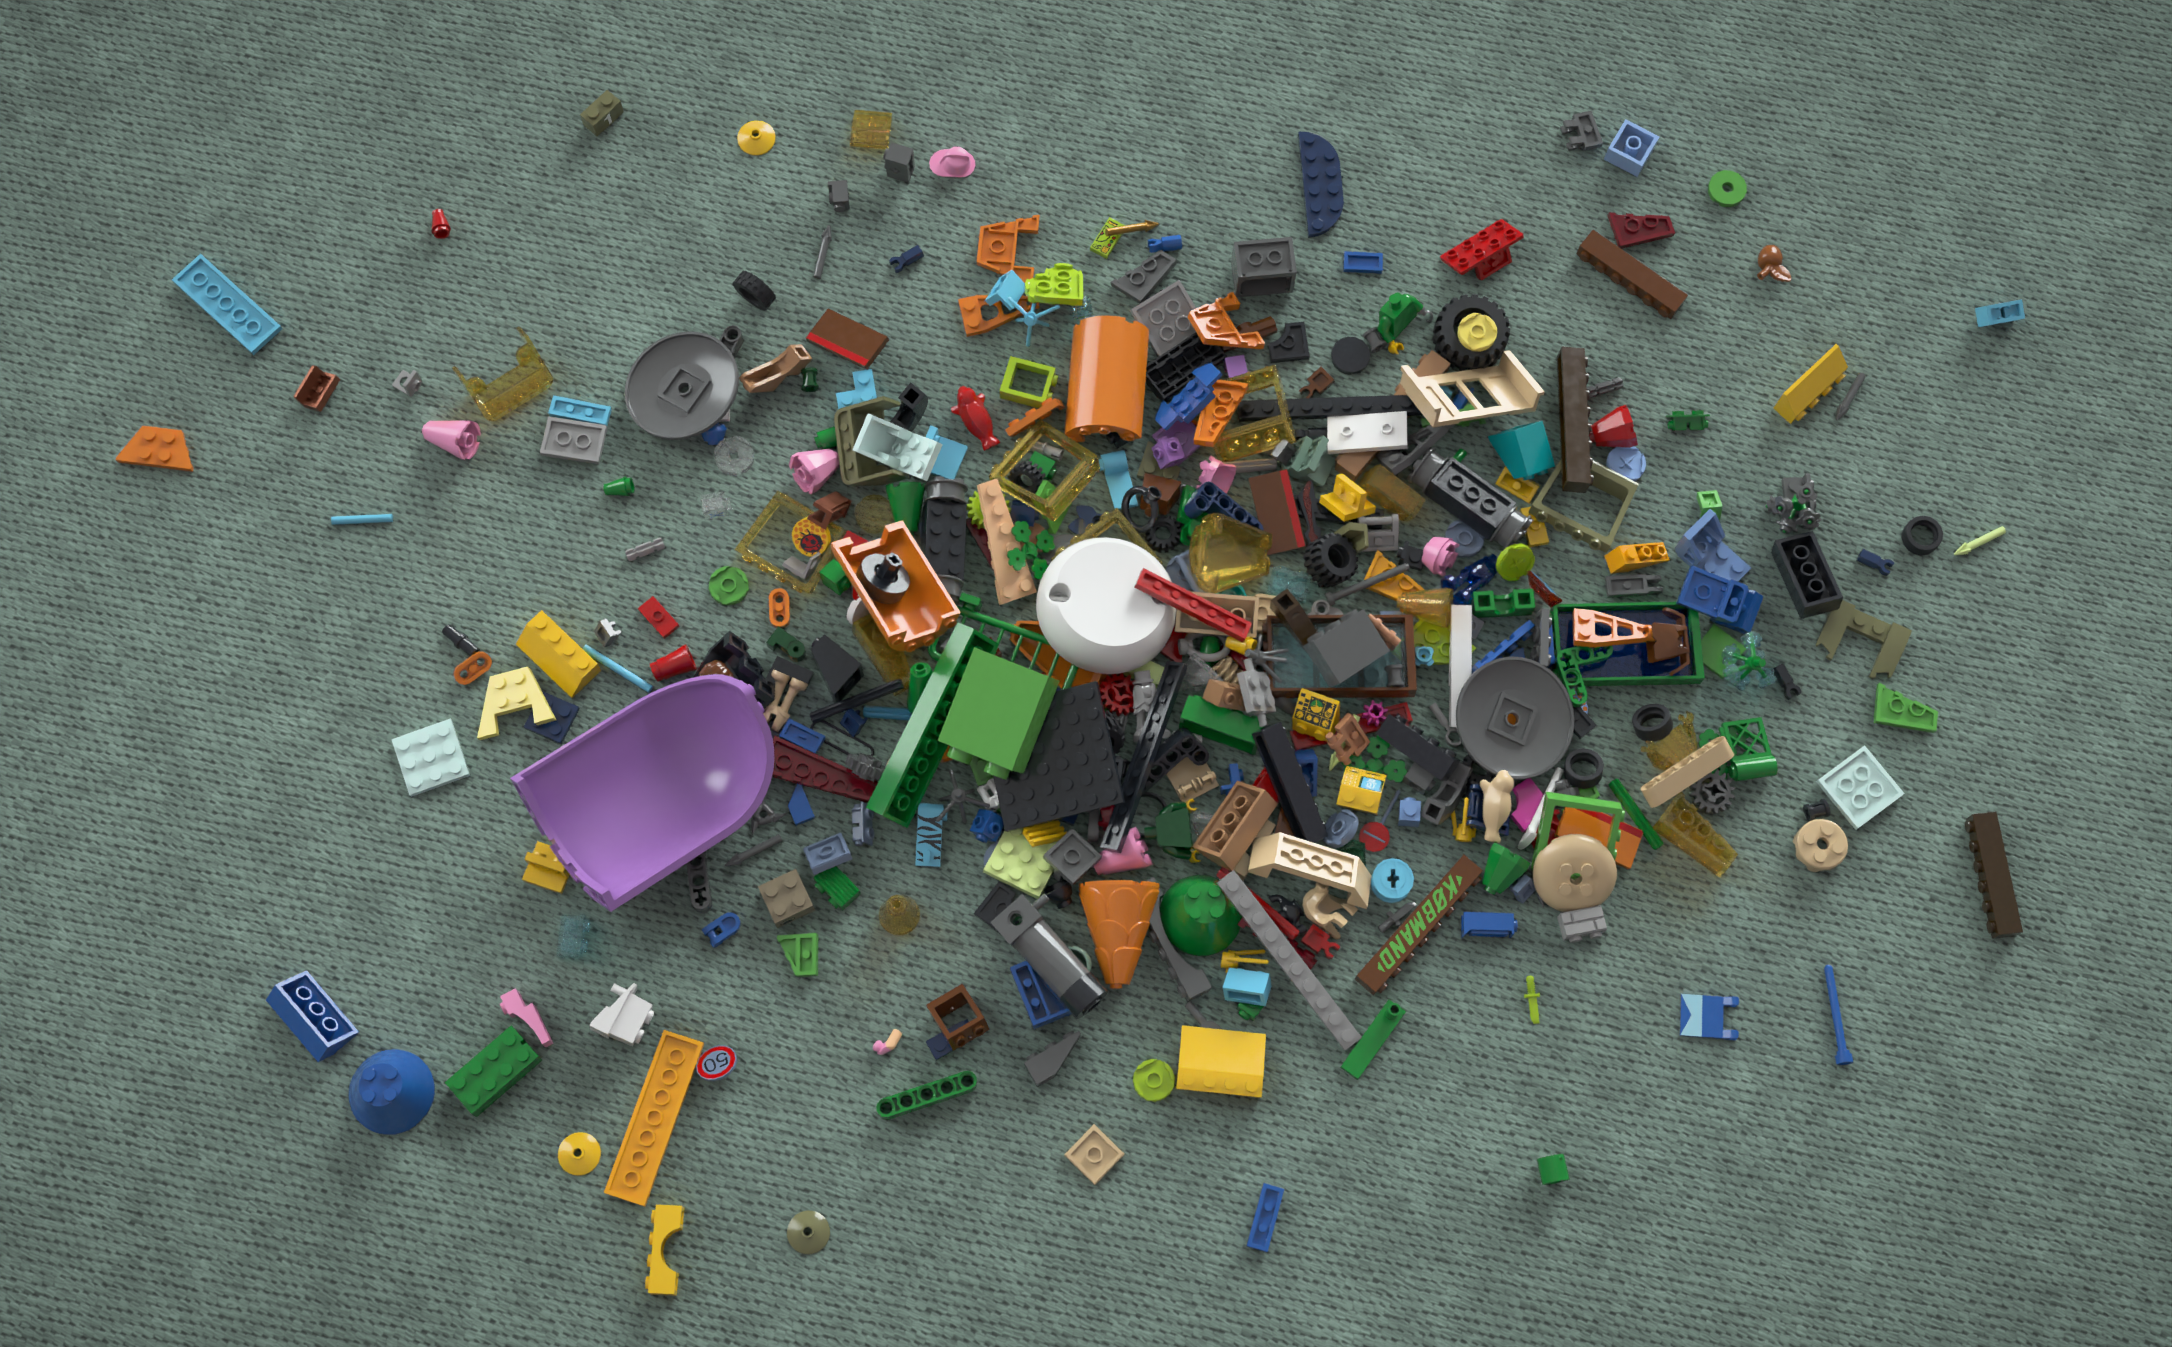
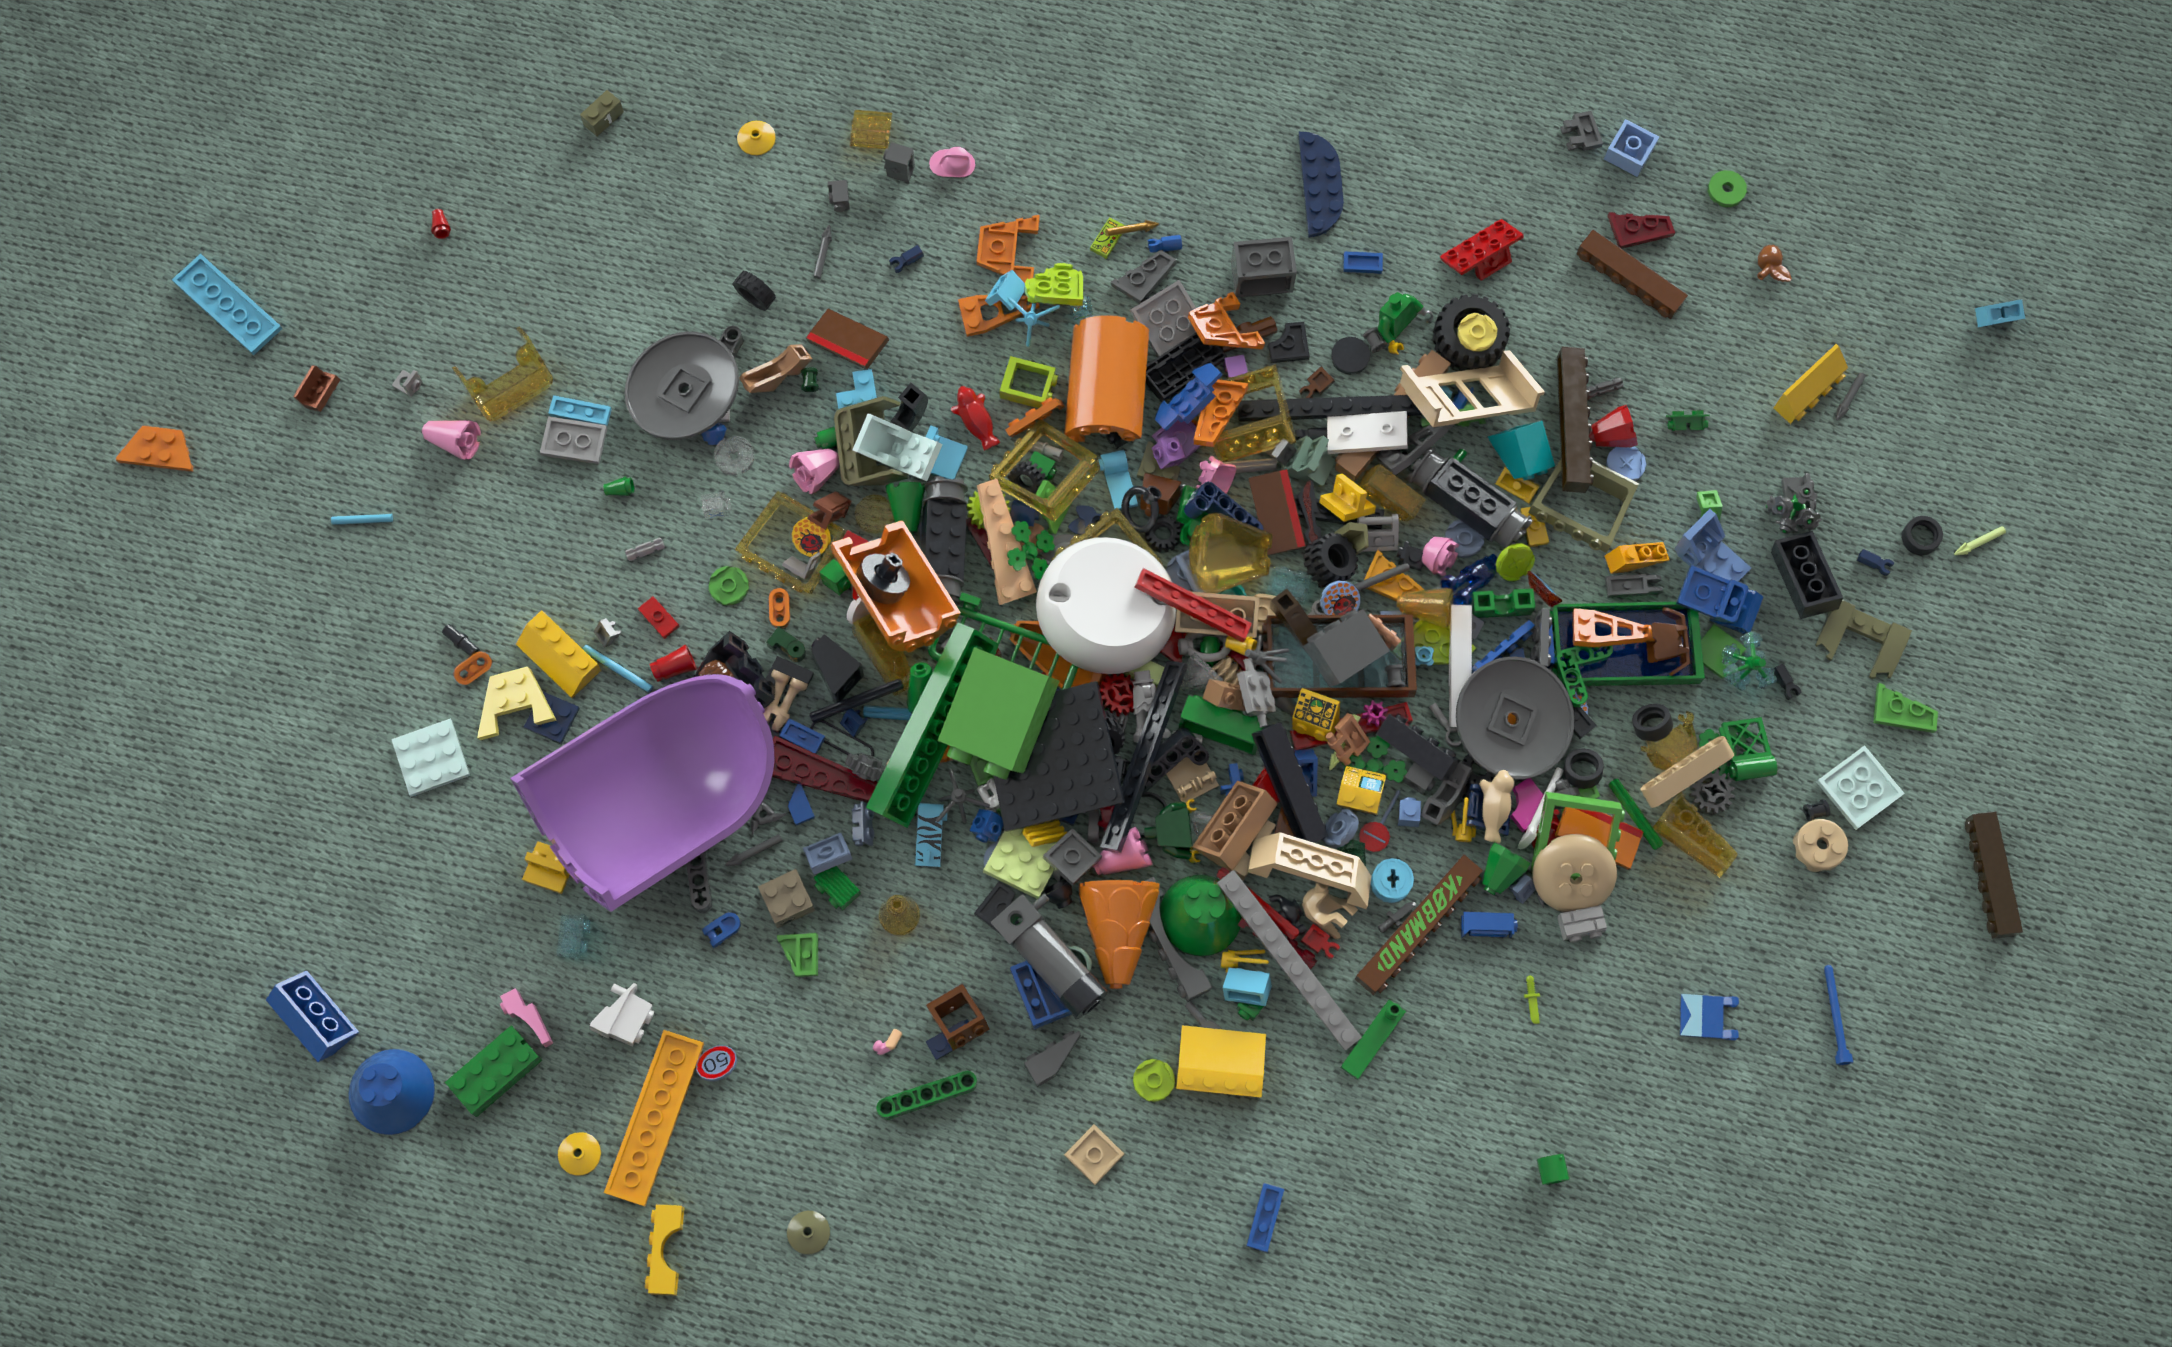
(1339, 598): none -> tile

